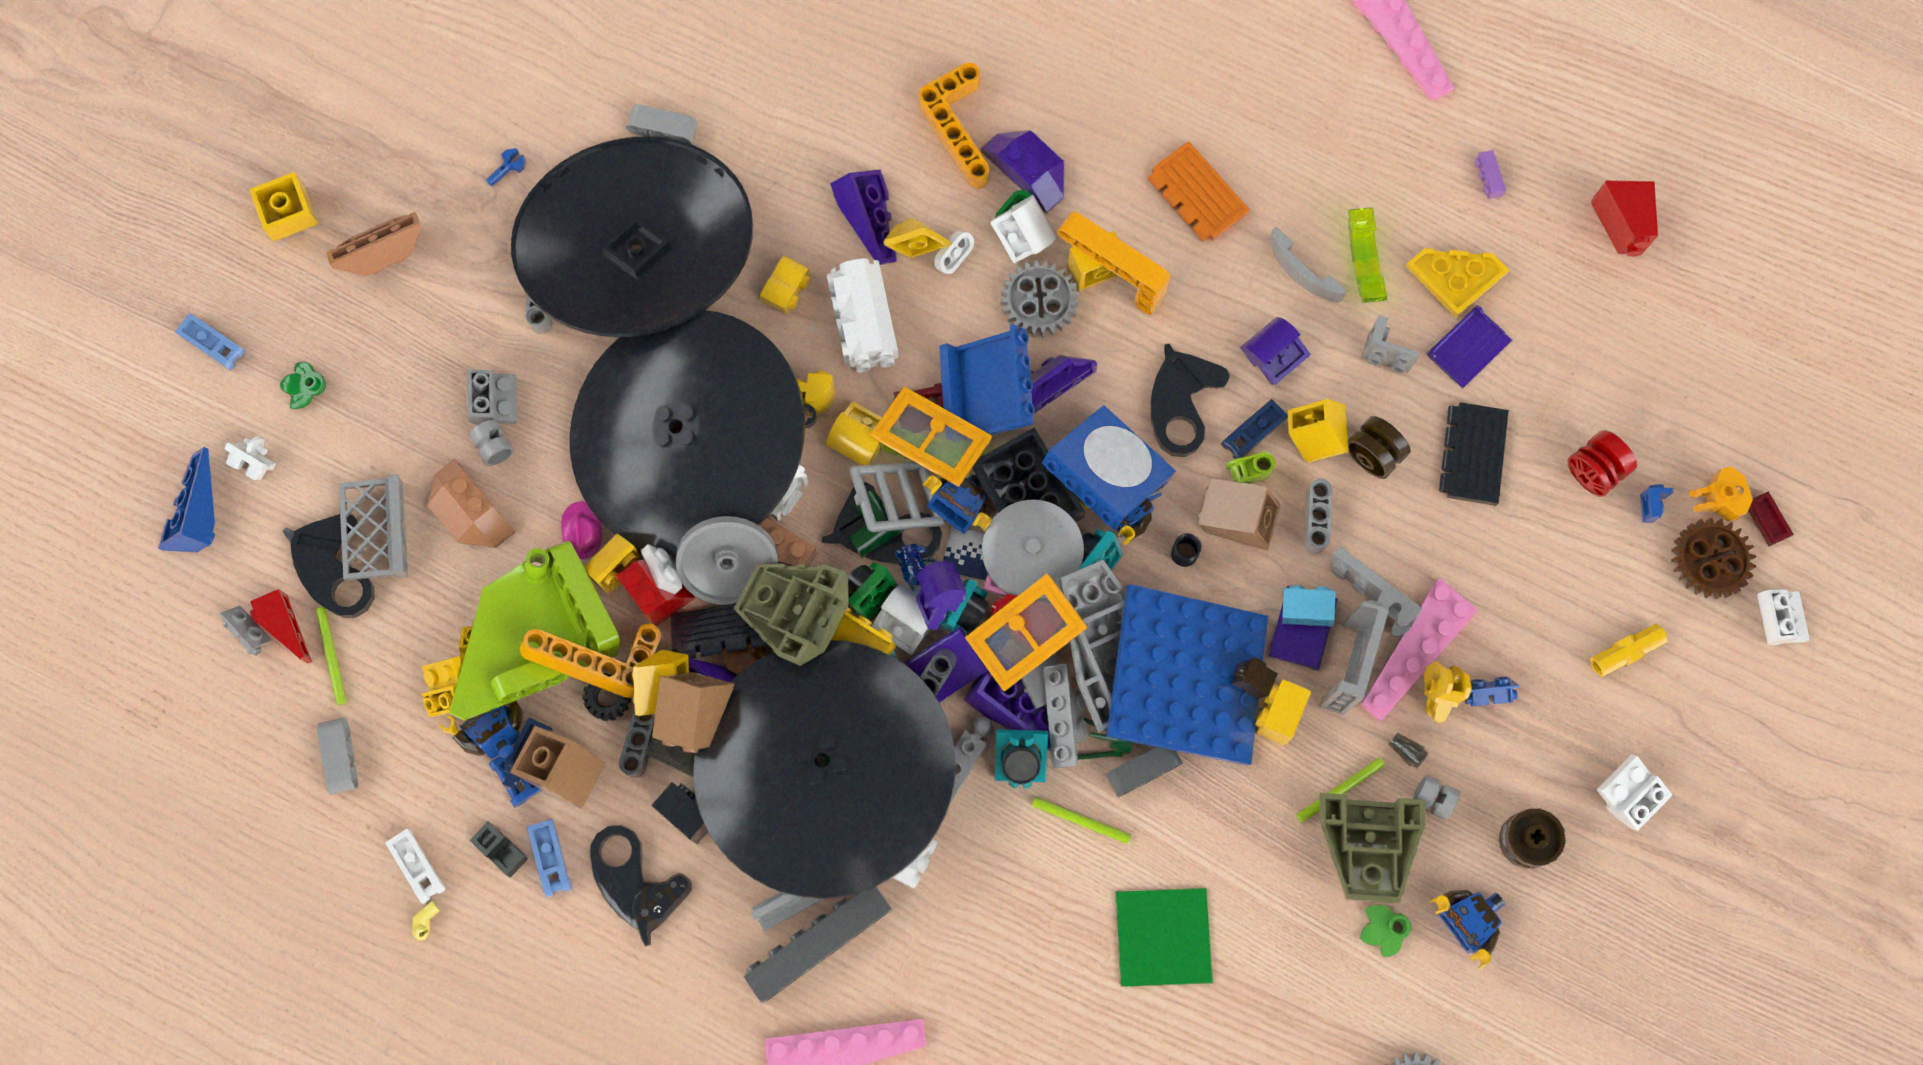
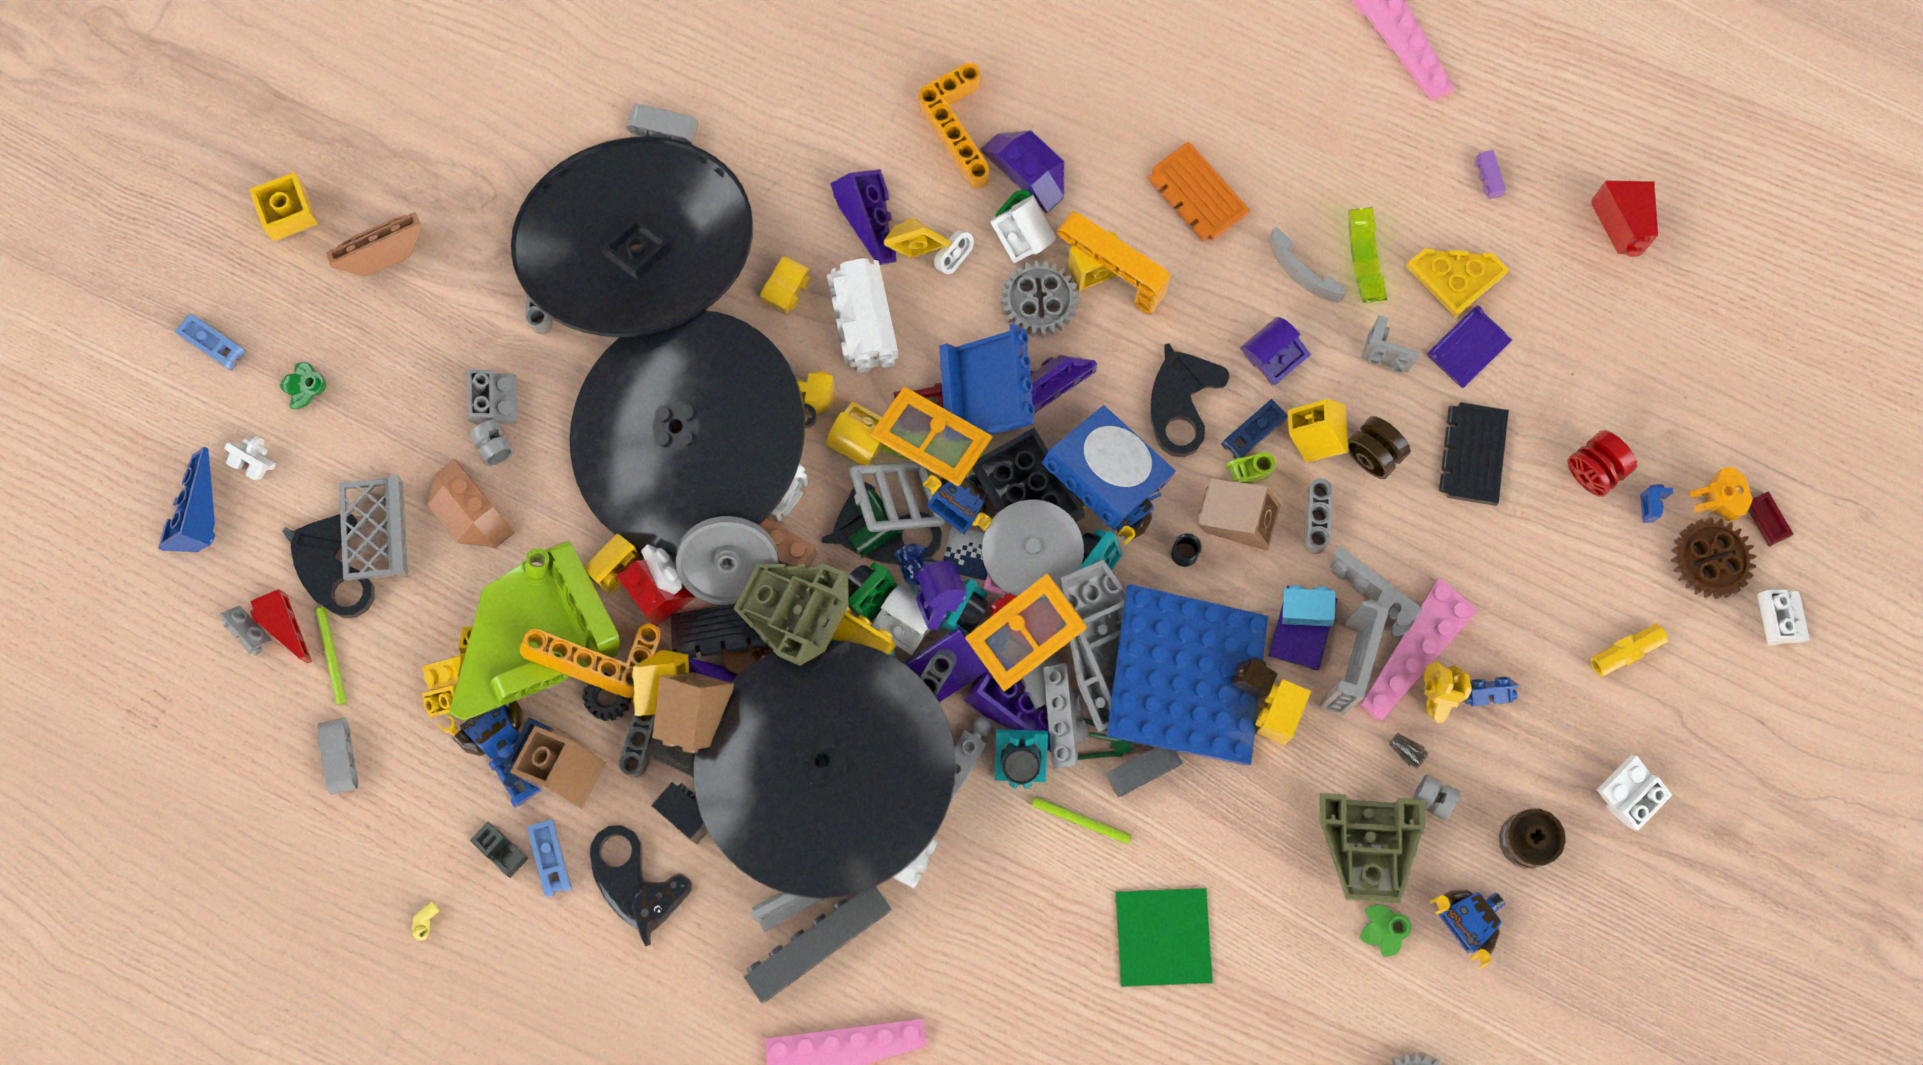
(415, 865): white plate -> none
(507, 166): blue bar -> none
(581, 529): dark pink piece -> none
(1343, 787): lime bar -> none

